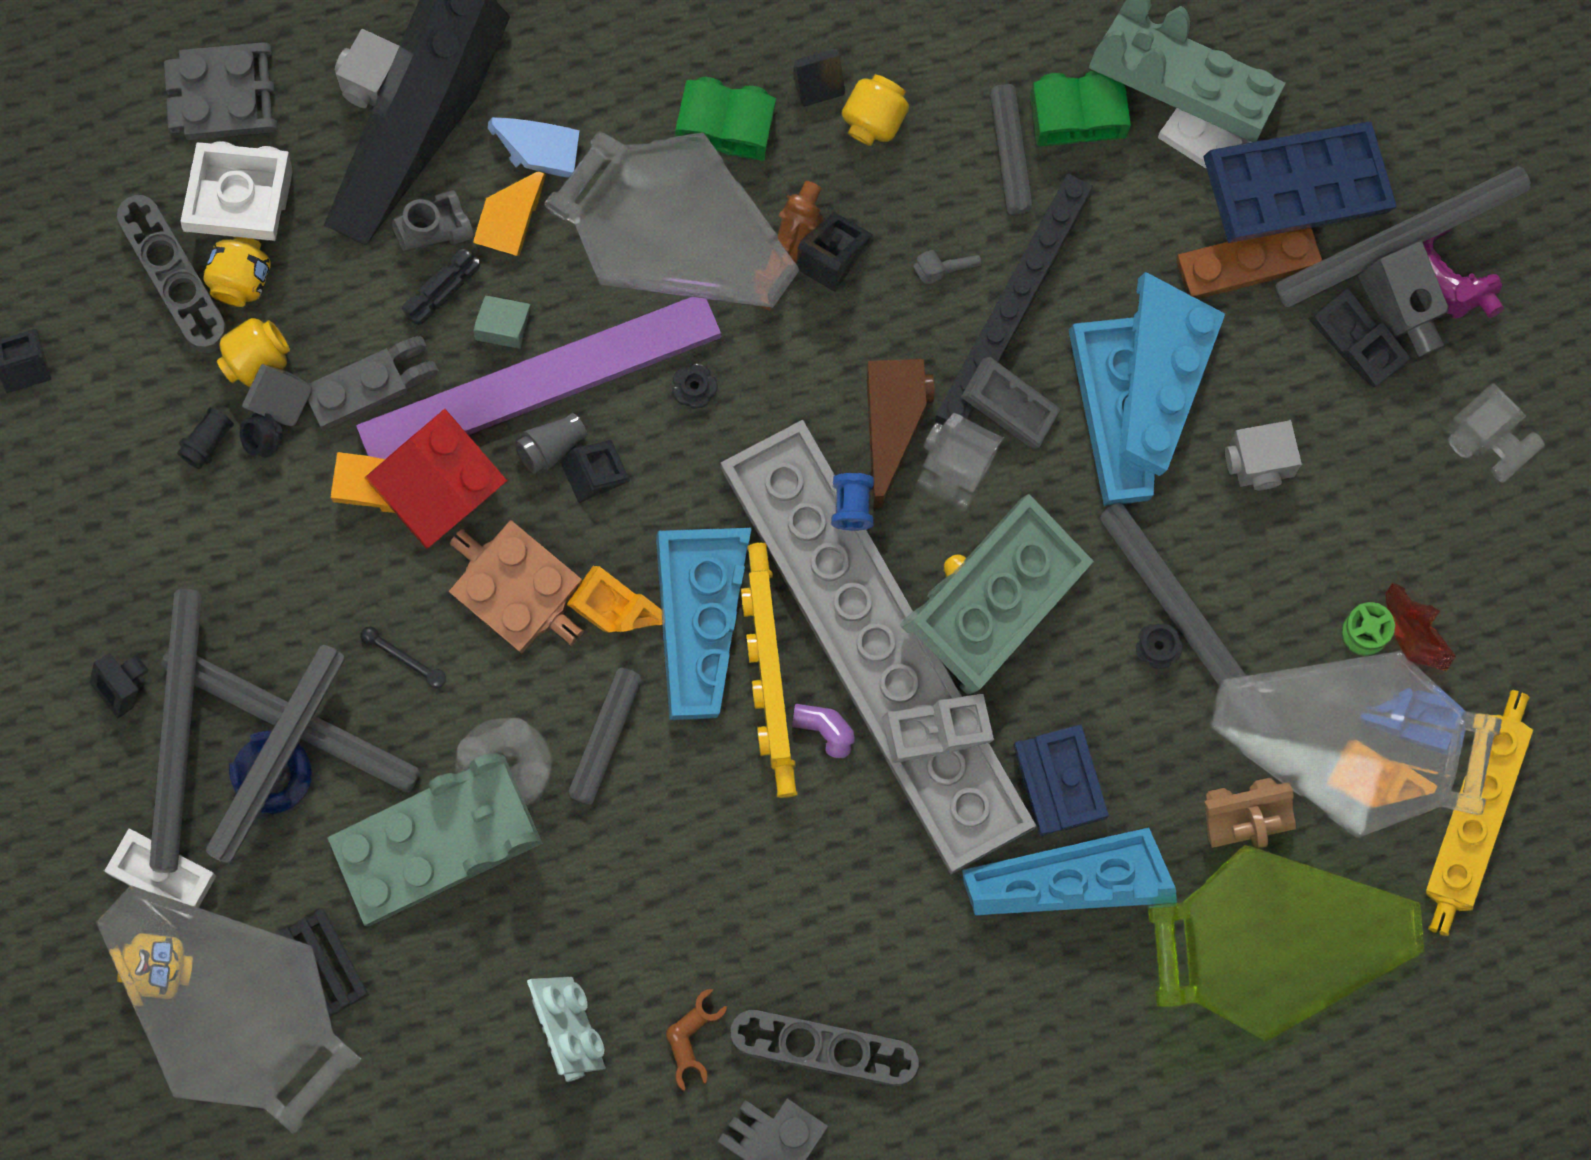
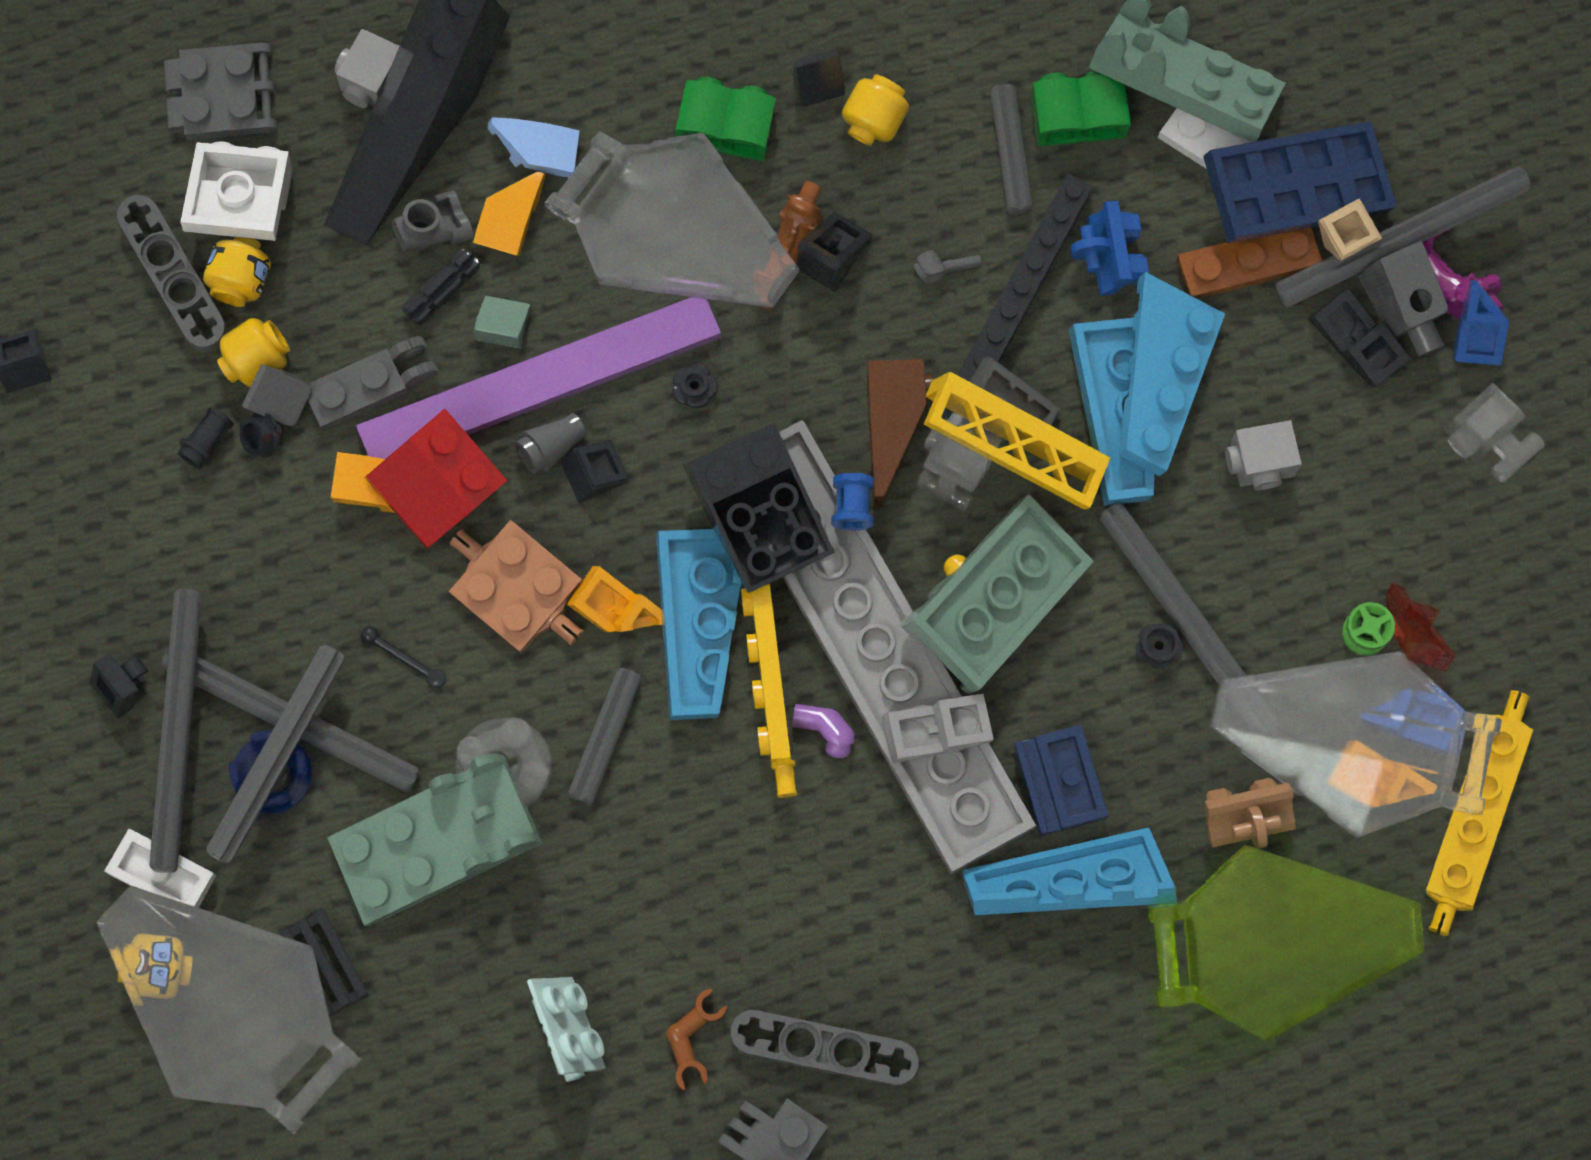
(759, 507): none -> black slope
(1022, 432): none -> yellow fence
(1106, 249): none -> blue hips
(1348, 230): none -> tan slope
(1480, 329): none -> blue slope

